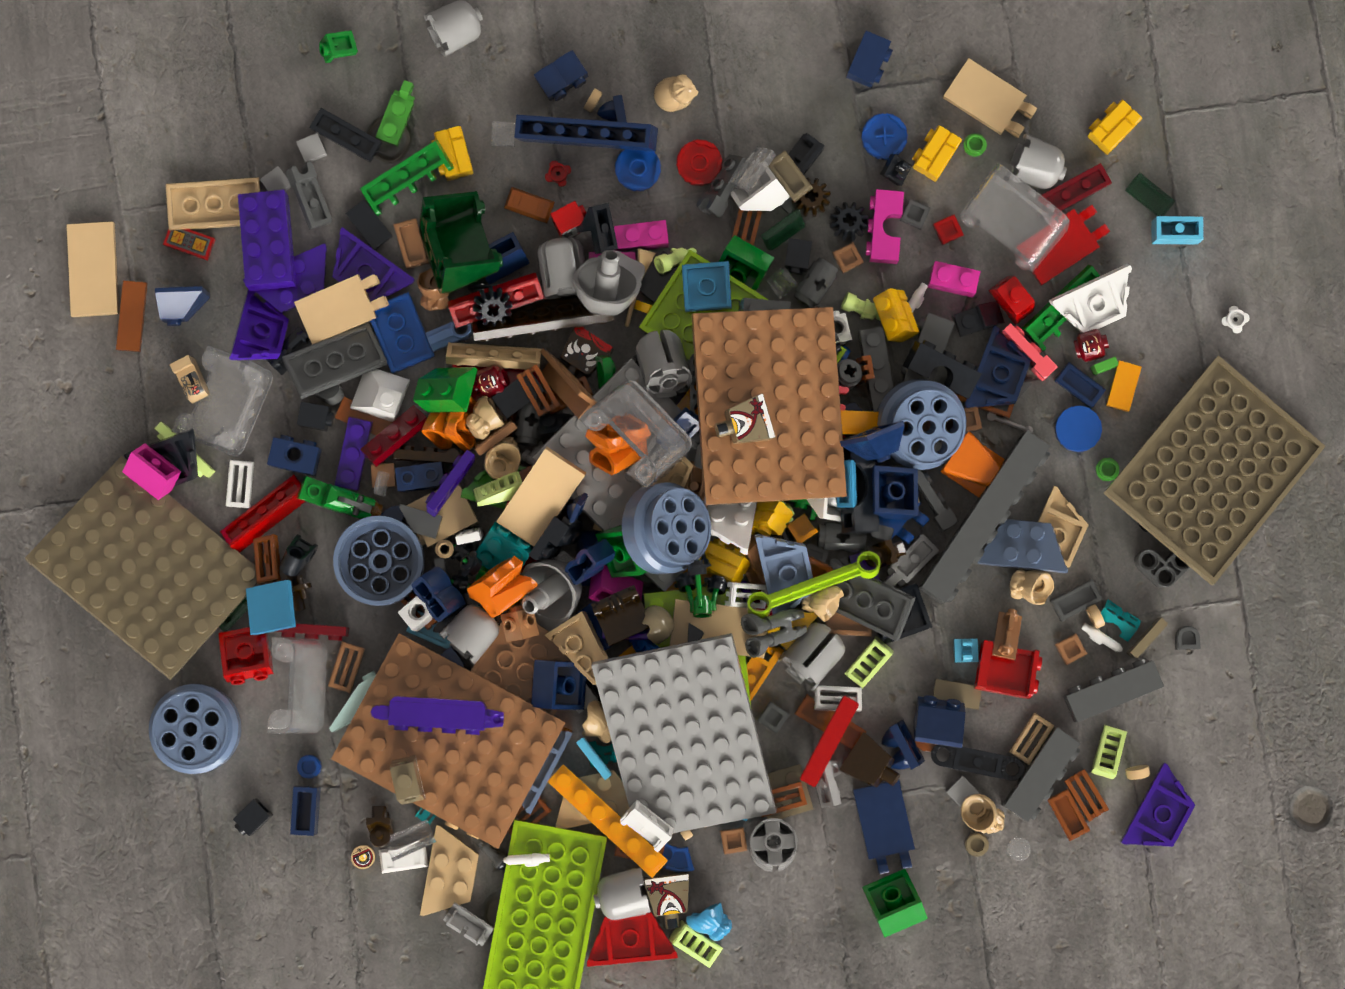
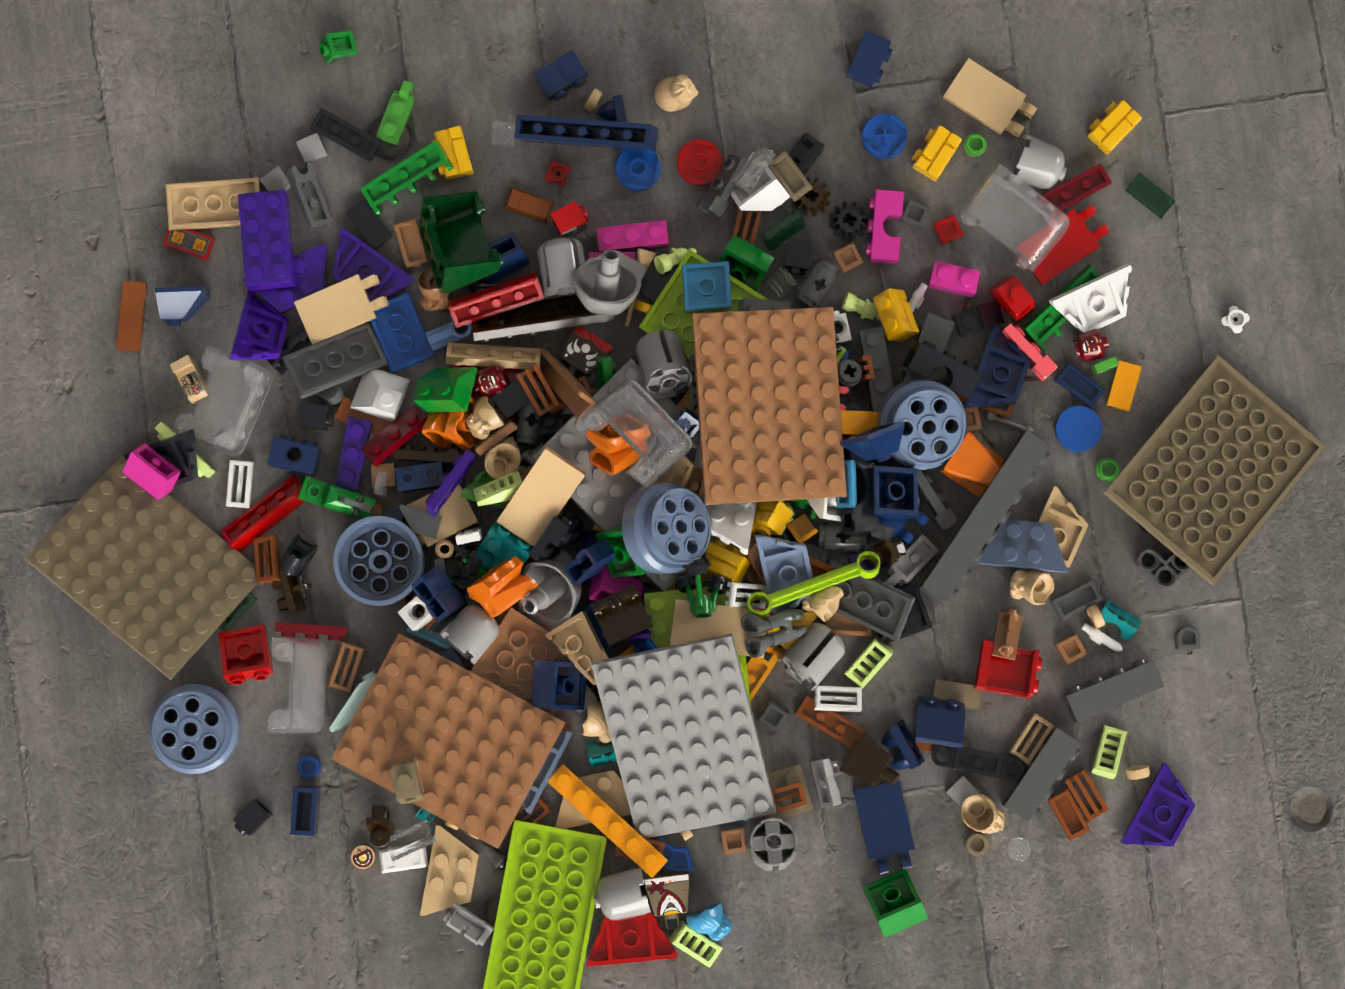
(92, 269): tan tile -> none
(270, 607): dark azure tile -> none
(438, 713): dark purple hinge -> none
(454, 26): light grey cylinder -> none
(492, 297): black gear -> none
(518, 624): medium nougat brick -> none
(527, 859): white piece -> none
(575, 507): dark blue slope -> none
(594, 758): medium azure tile -> none
(600, 223): black slope -> none
(647, 825): white hinge -> none
(659, 622): dark tan hair -> none
(694, 633): black slope -> none
(747, 422): torso -> none
(829, 741): red slope -> none
(896, 169): black tile -> none
(965, 650): medium azure tile -> none
(1147, 638): dark tan tile -> none
(1177, 230): medium azure brick -> none

